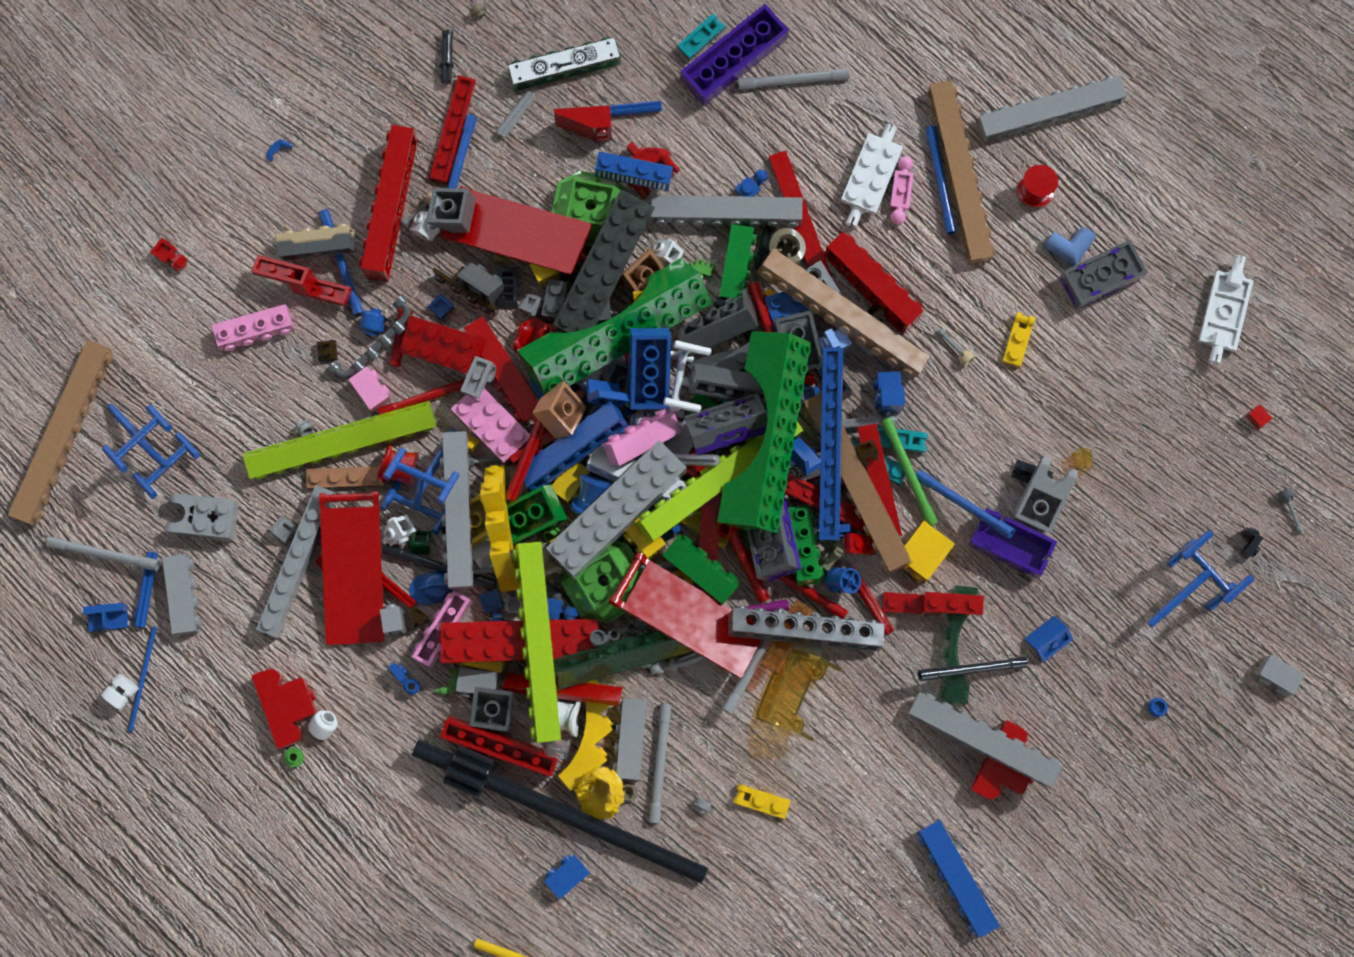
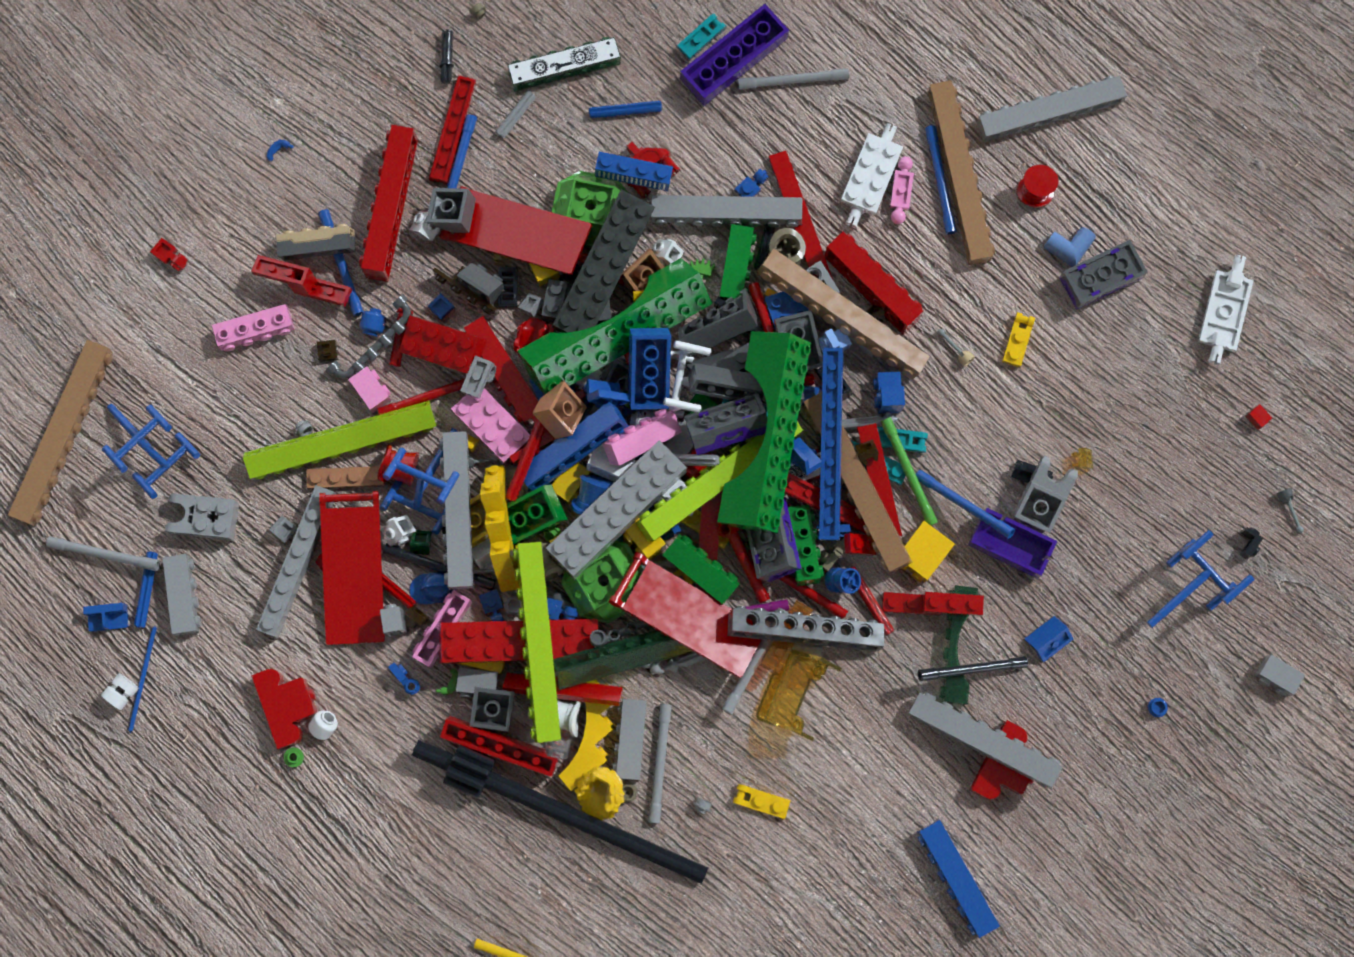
(404, 222): light grey hinge -> none
(567, 876): blue brick -> none
(589, 122): red slope -> none

